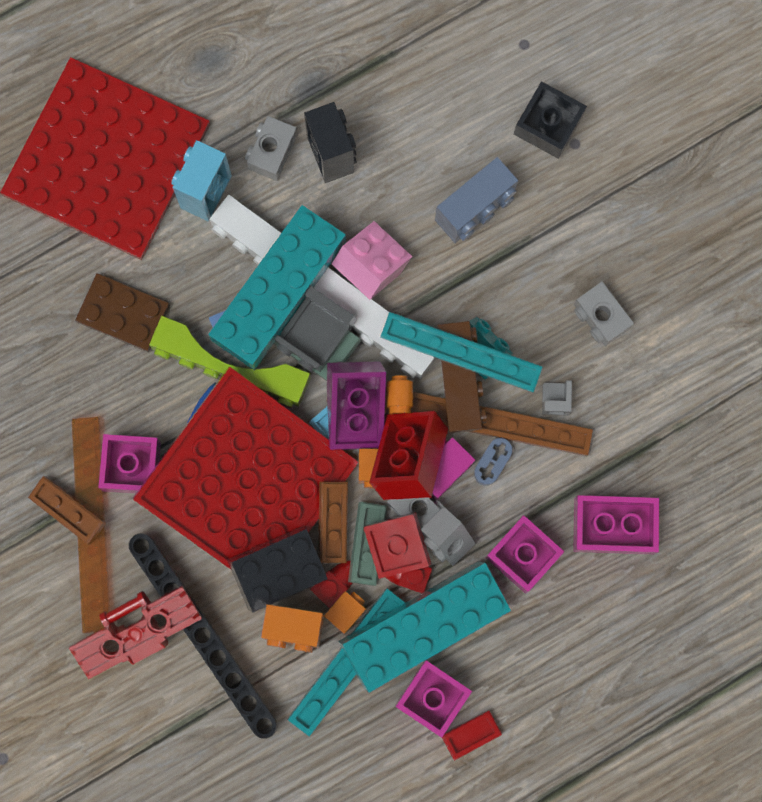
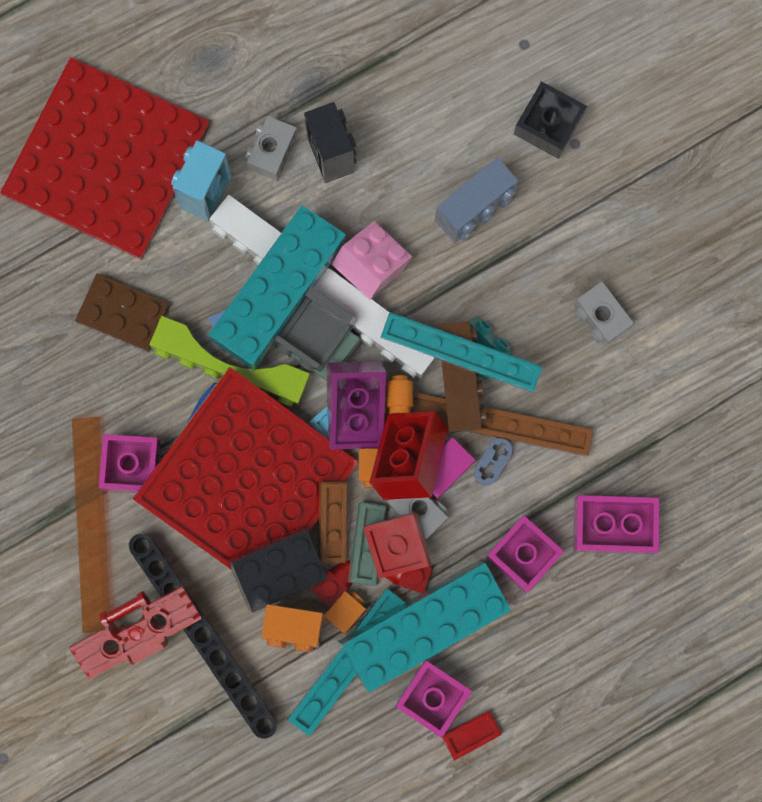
(67, 510): dark orange tile -> none
(447, 537): light grey brick -> none
(557, 398): light grey panel -> none

